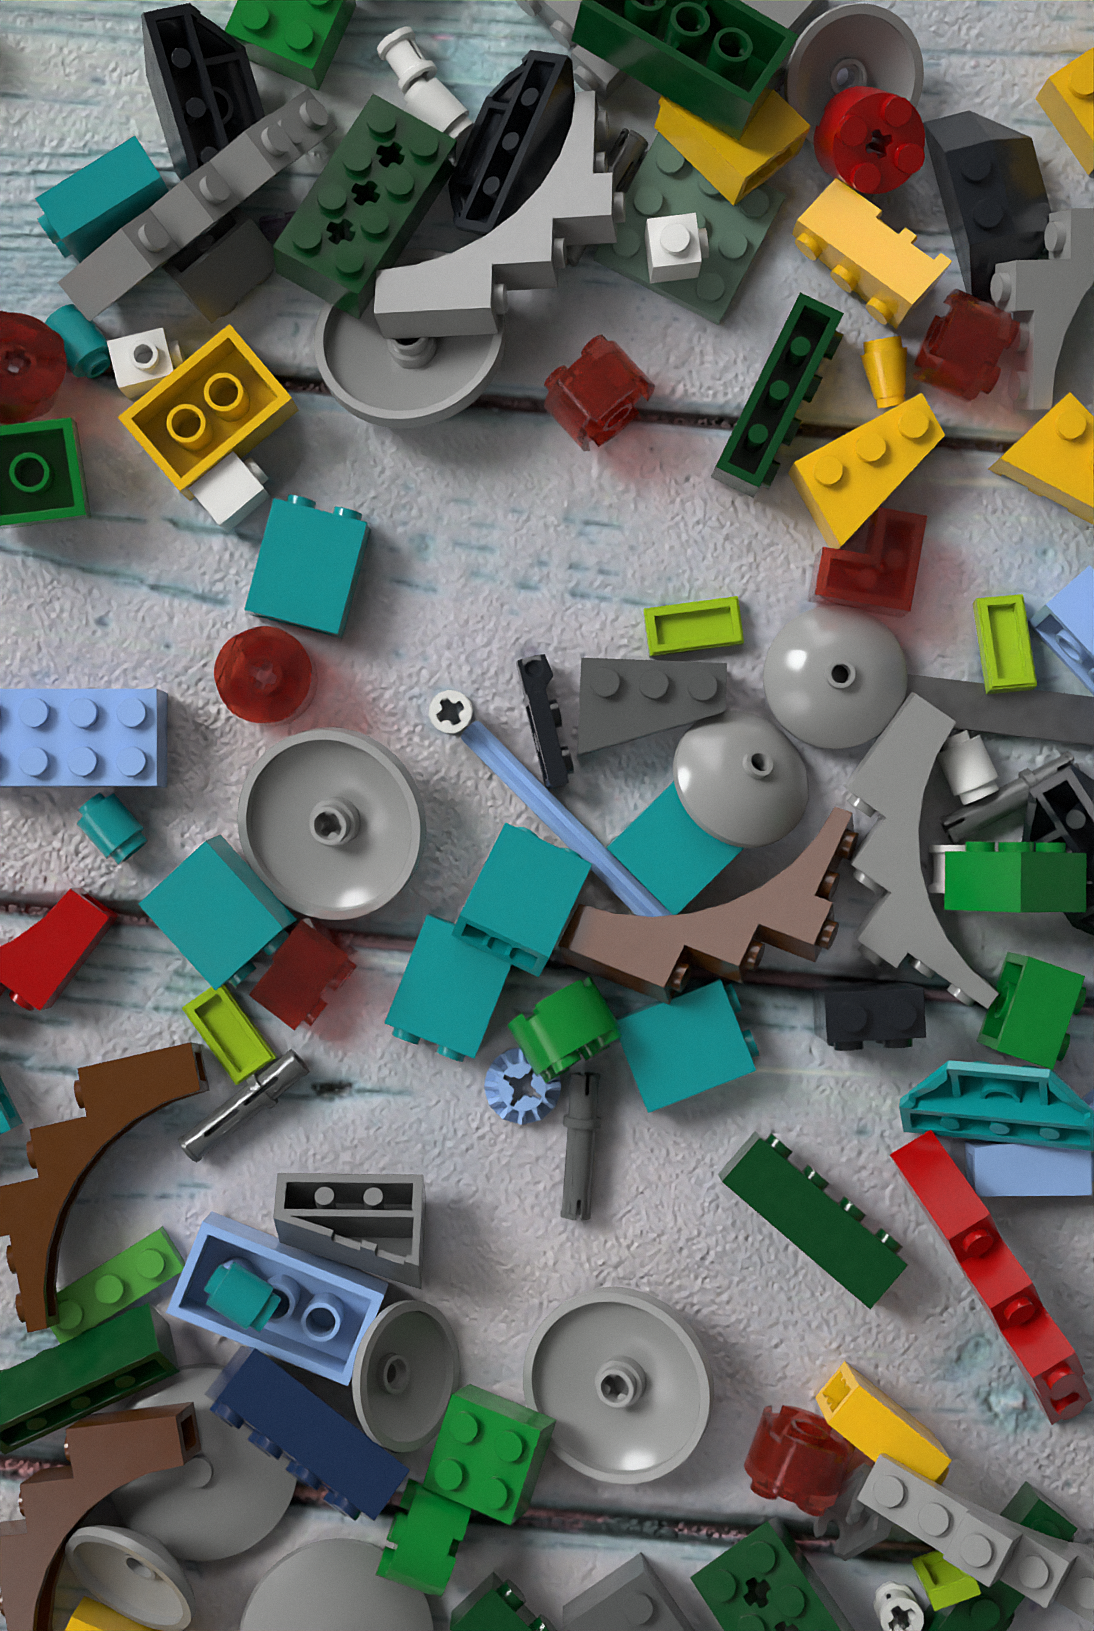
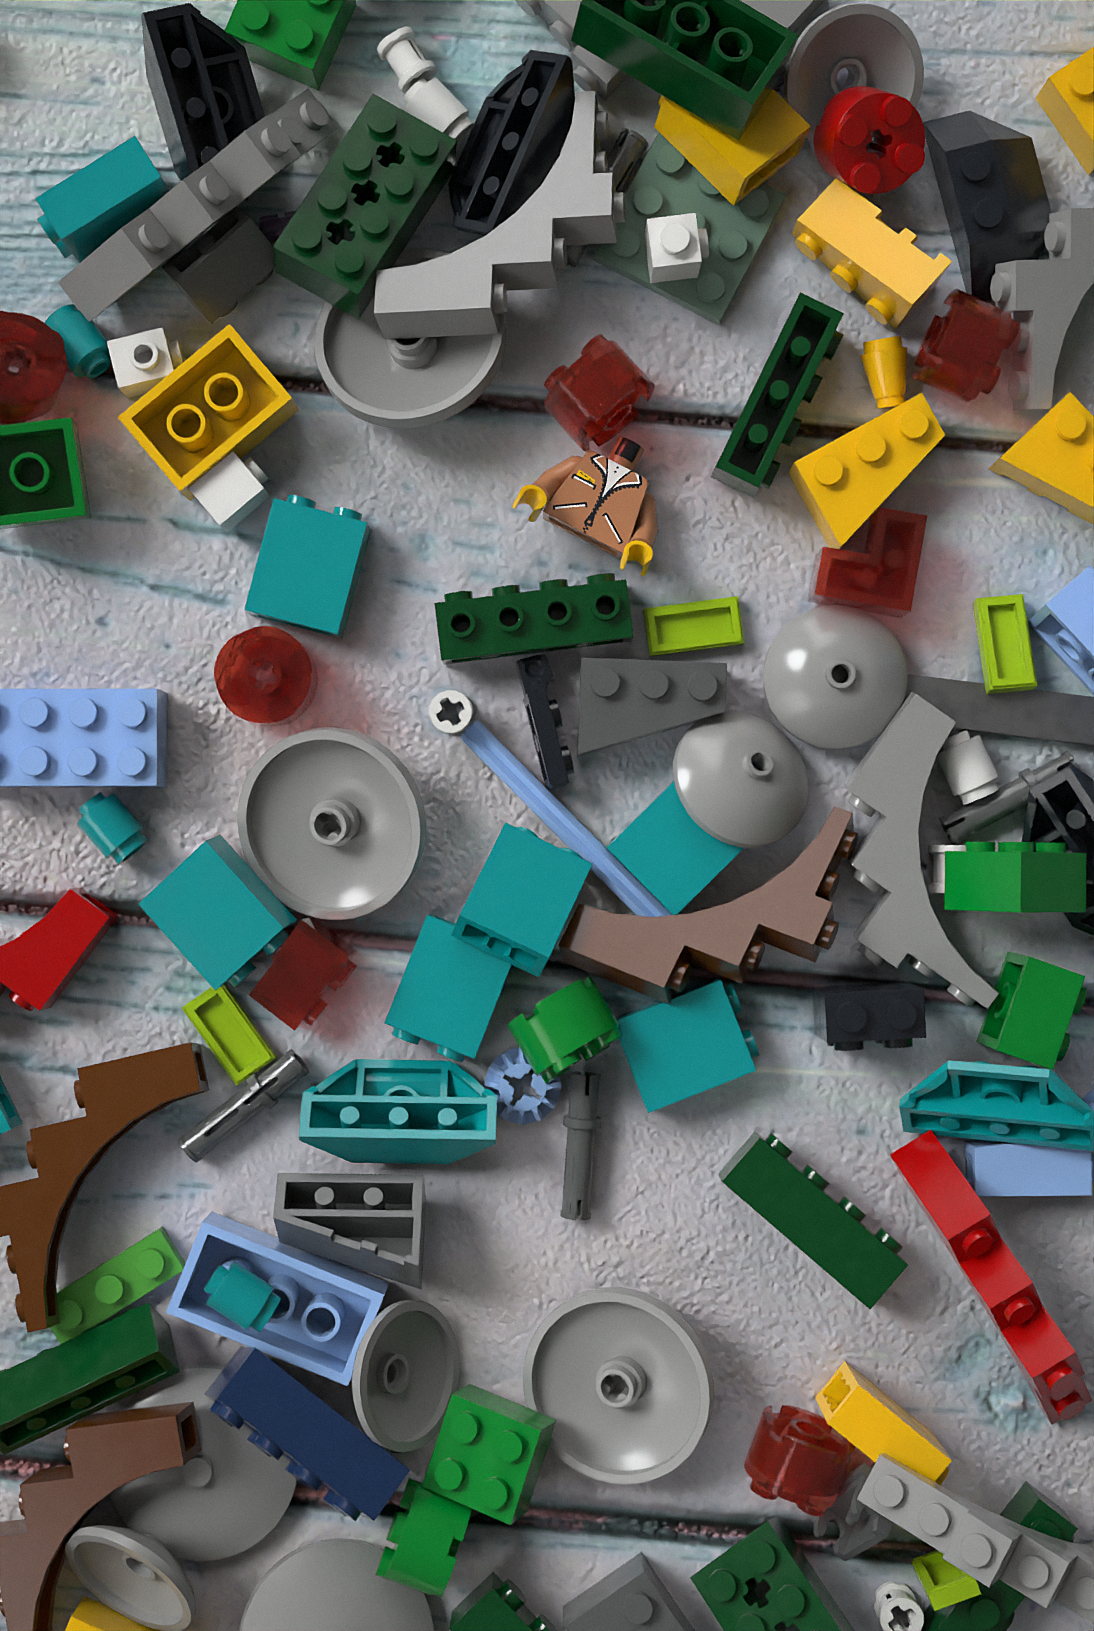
(399, 1113): none -> teal wedge
(533, 621): none -> dark green brick
(599, 502): none -> nougat torso

